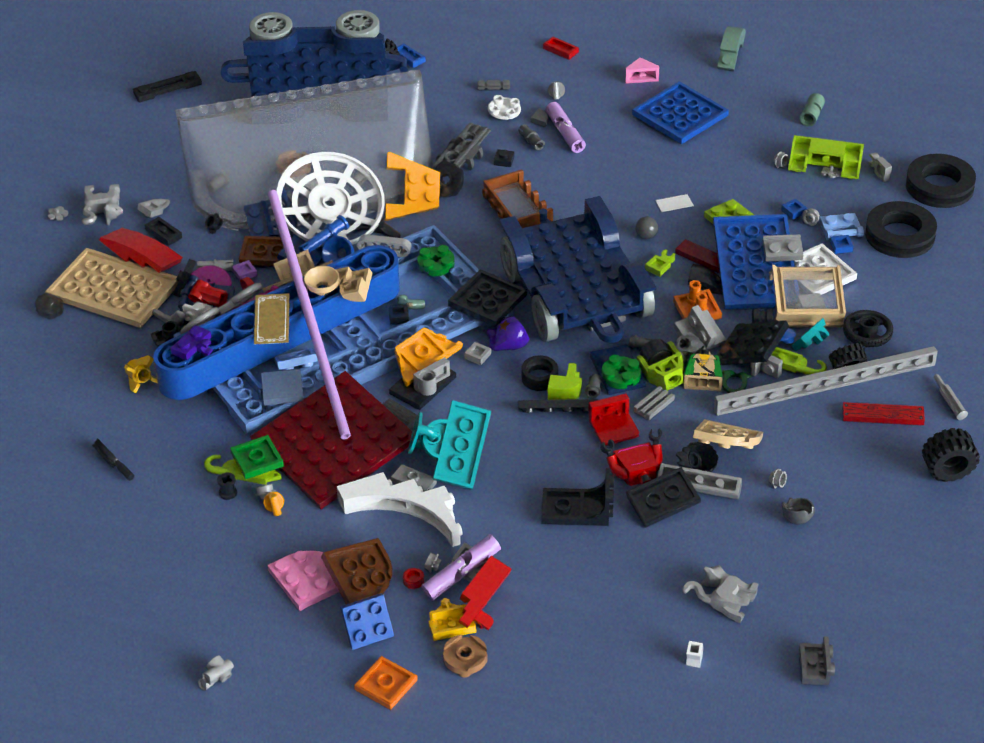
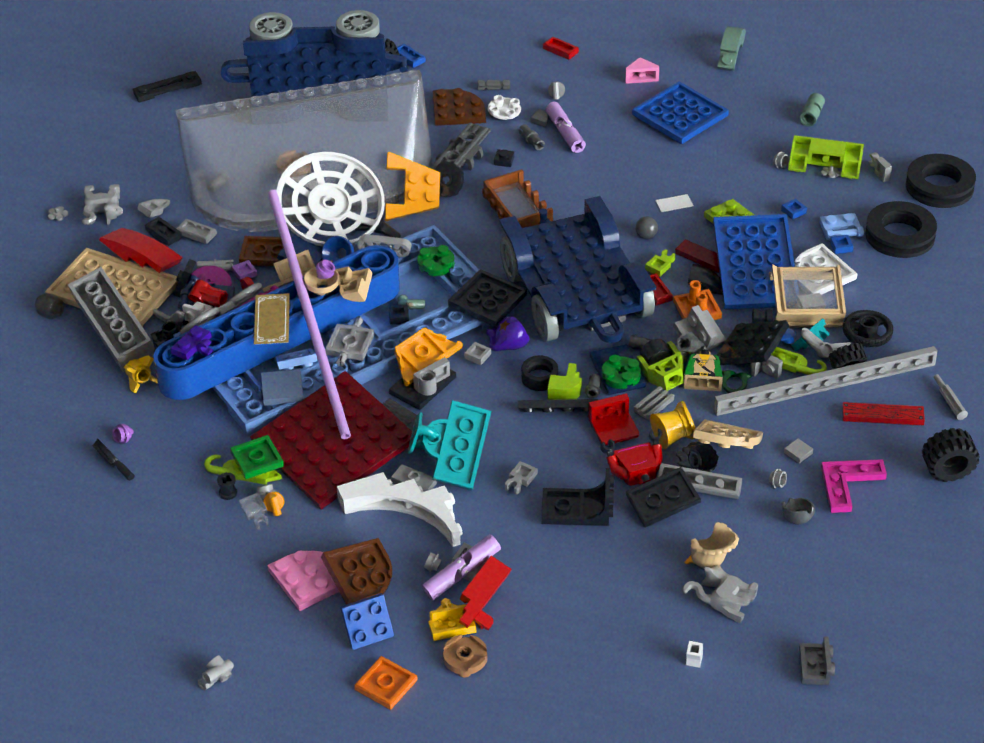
(111, 317): none -> light grey brick
(122, 433): none -> medium lavender plate
(196, 231): none -> light grey plate
(213, 222): black plate -> none
(254, 508): none -> clear plate
(260, 221): dark blue plate -> none
(325, 269): none -> medium lavender plate
(329, 231): blue pin -> none
(349, 341): none -> light grey plate
(413, 578): red tile -> none
(457, 107): none -> reddish brown plate
(521, 475): none -> light grey plate
(661, 293): none -> red tile
(673, 425): none -> yellow hat
(713, 550): none -> tan hair
(783, 248): light grey plate -> none
(798, 450): none -> light grey tile
(813, 213): light grey plate -> none
(822, 348): none -> light grey piece
(838, 473): none -> dark pink plate

